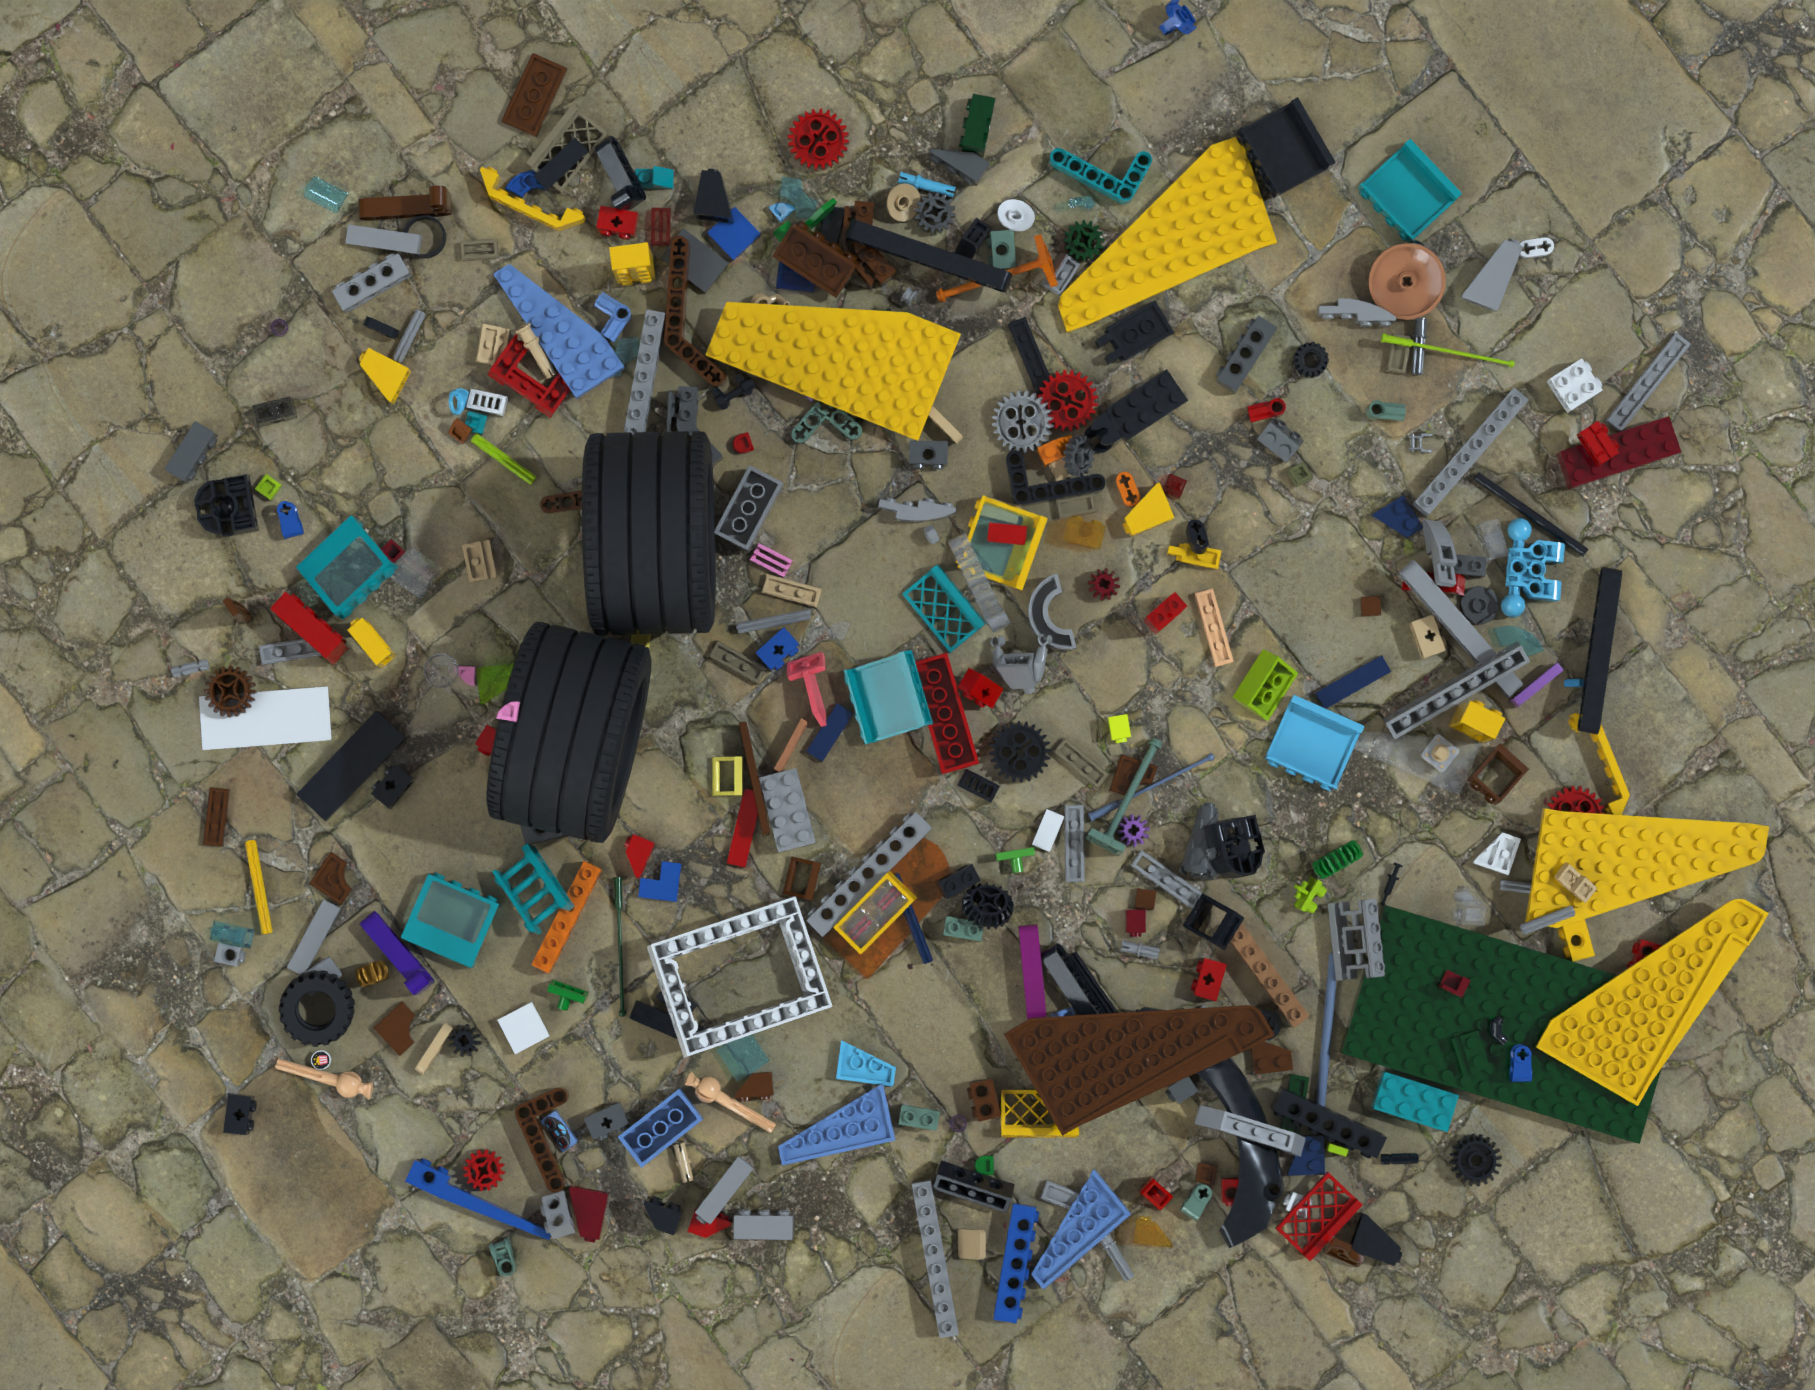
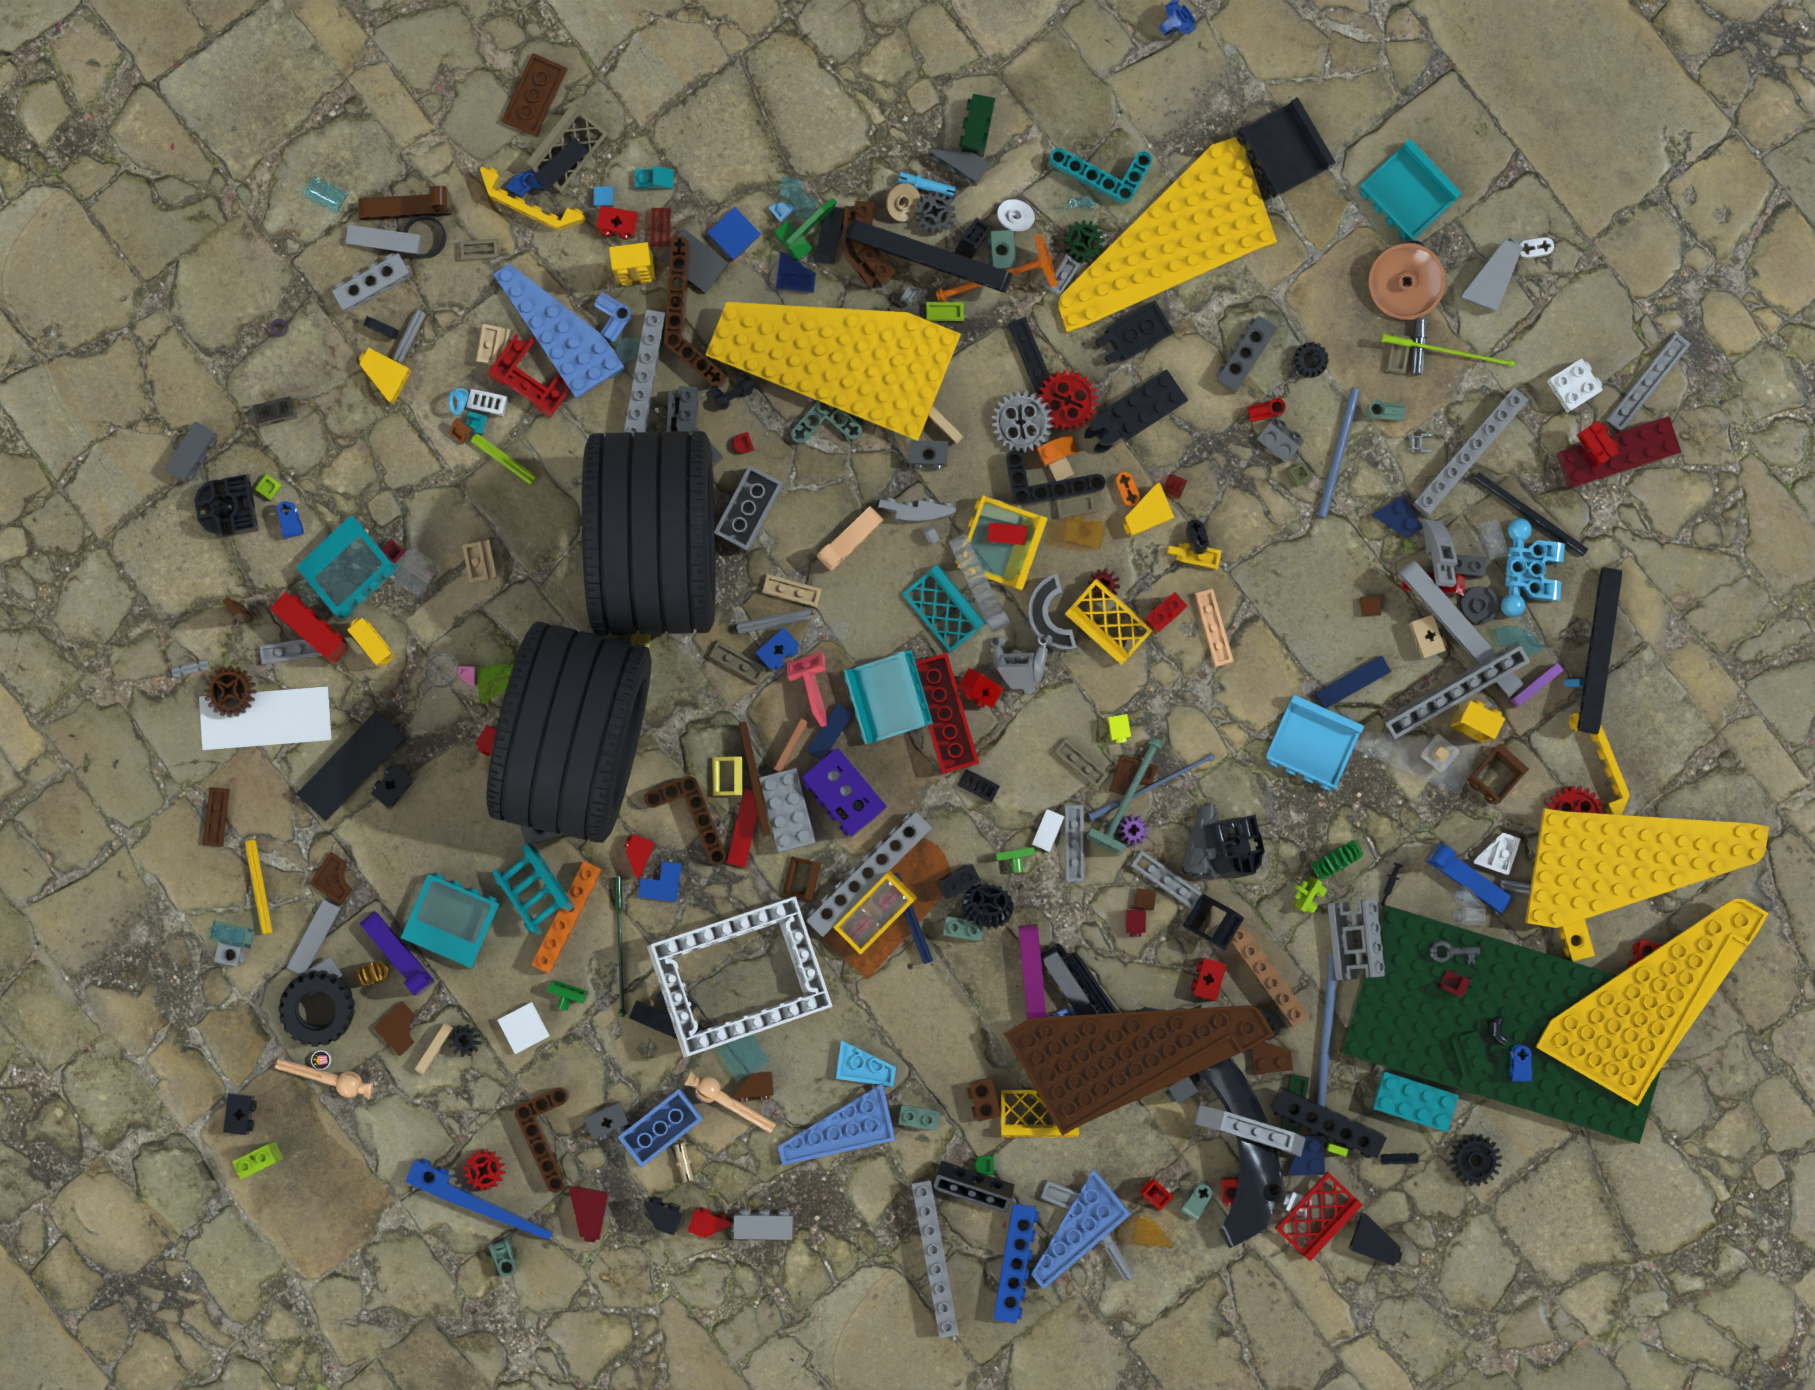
(257, 1160): none -> lime window
(509, 711): bright pink tile -> none
(531, 343): tan pin -> none
(554, 509): reddish brown beam -> none
(559, 1131): slope -> none
(559, 1214): light grey brick -> none
(603, 196): none -> dark azure tile
(627, 186): black beam -> none
(695, 812): none -> reddish brown beam
(712, 198): black slope -> none
(723, 1190): light grey slope -> none
(769, 300): tan plate -> none
(785, 567): bright pink tile -> none
(816, 258): reddish brown bracket -> none
(832, 148): red gear -> none
(842, 786): none -> dark purple piece
(850, 538): none -> light nougat beam
(945, 311): none -> lime tile
(964, 1125): clear purple bush -> none
(971, 1244): tan piece -> none
(1006, 739): black gear -> none
(1078, 455): dark grey gear -> none
(1100, 635): none -> yellow fence
(1140, 949): light grey axle -> none
(1206, 1173): reddish brown tile -> none
(1265, 684): lime slope -> none
(1338, 453): none -> sand blue piece
(1343, 1252): reddish brown tile -> none
(1364, 313): light grey slope -> none
(1443, 859): none -> blue beam
(1469, 951): none -> dark grey piece
(1547, 920): light grey axle -> none
(1575, 882): tan slope -> none

